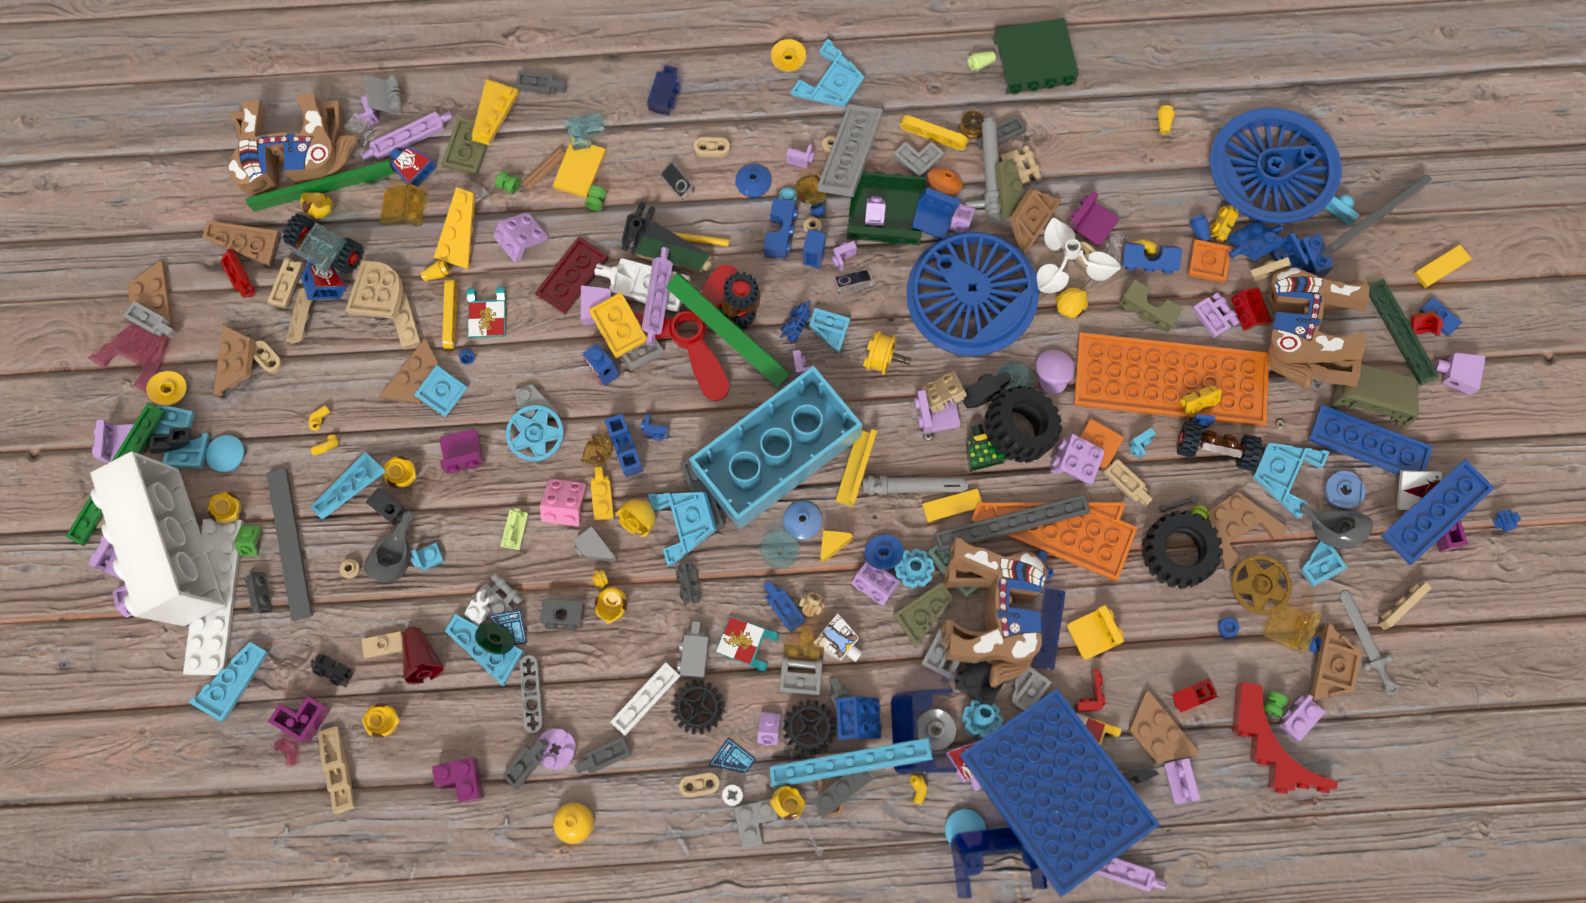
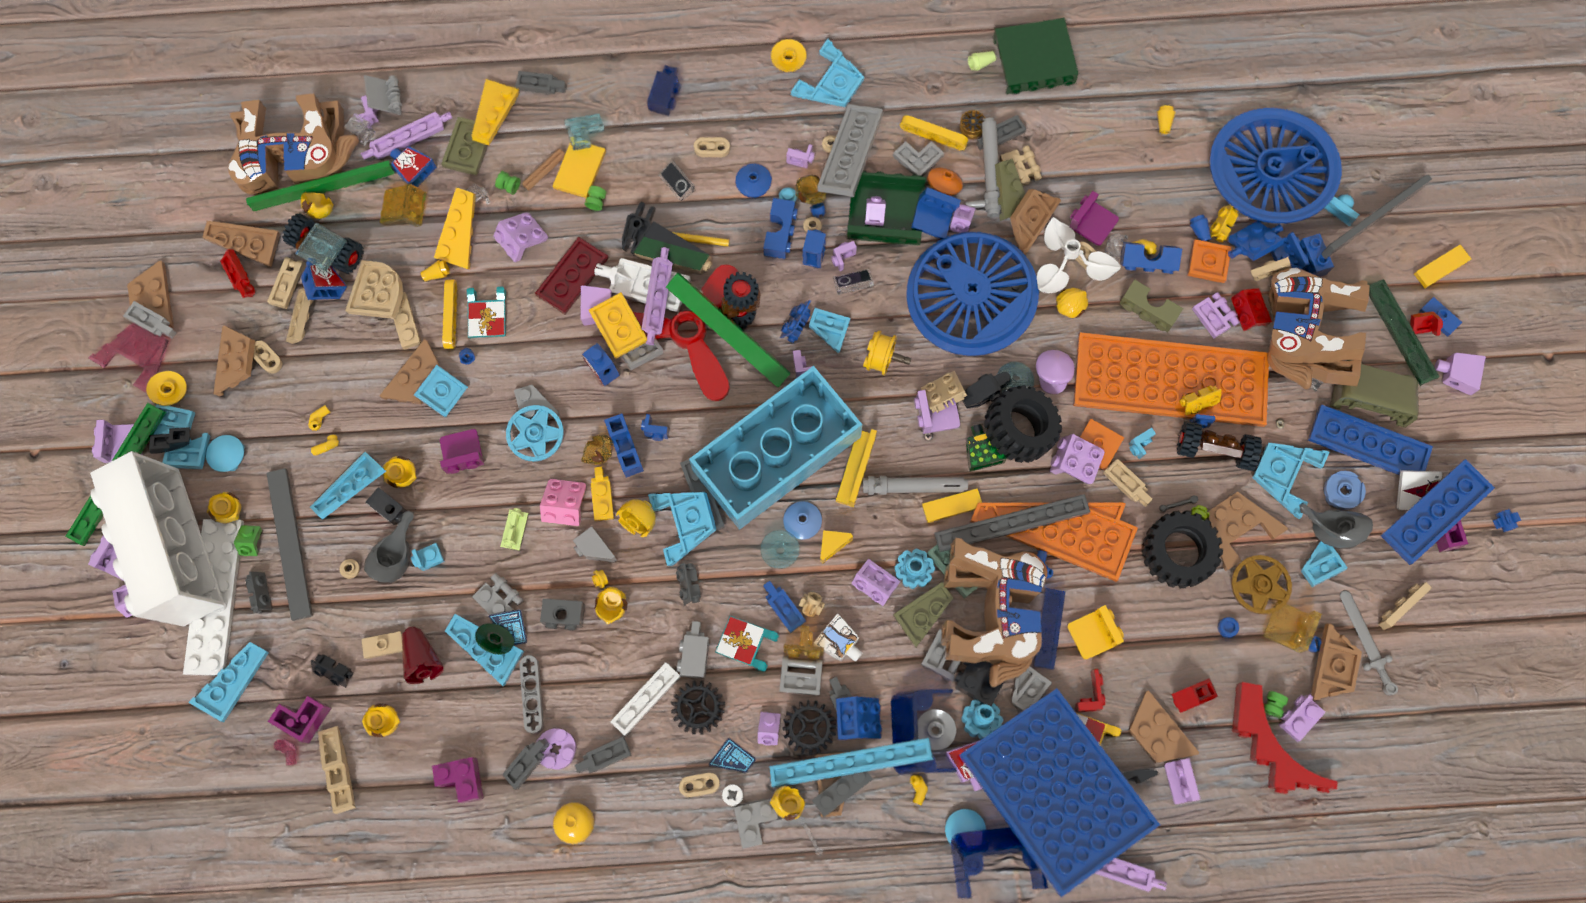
(477, 609): white plate -> none
(883, 545): blue dish -> none

